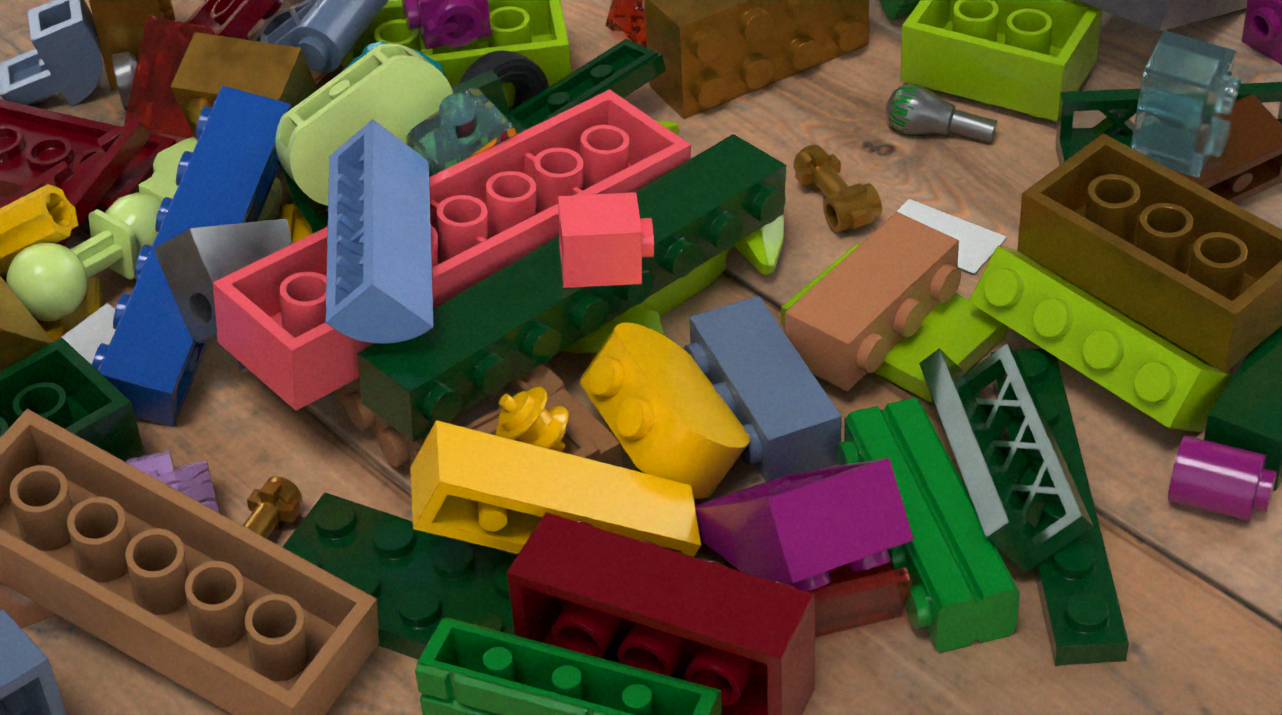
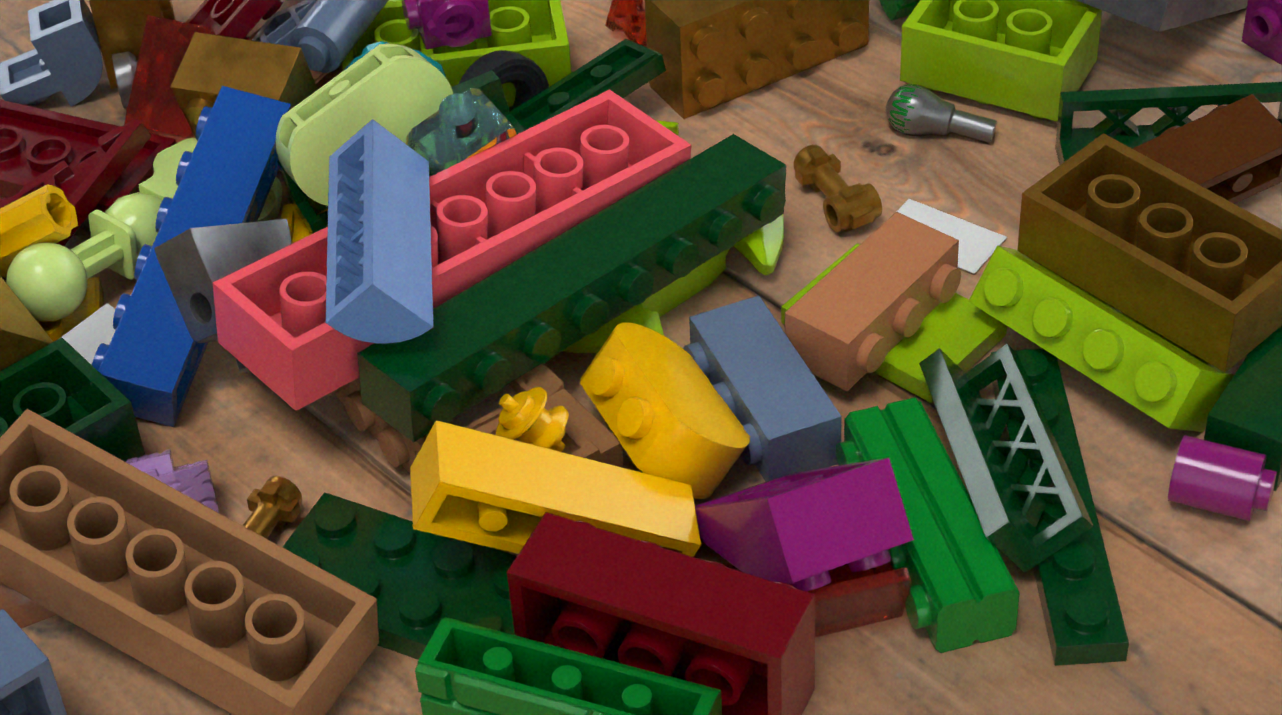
(602, 239): coral brick -> none
(1183, 103): clear light blue brick -> none

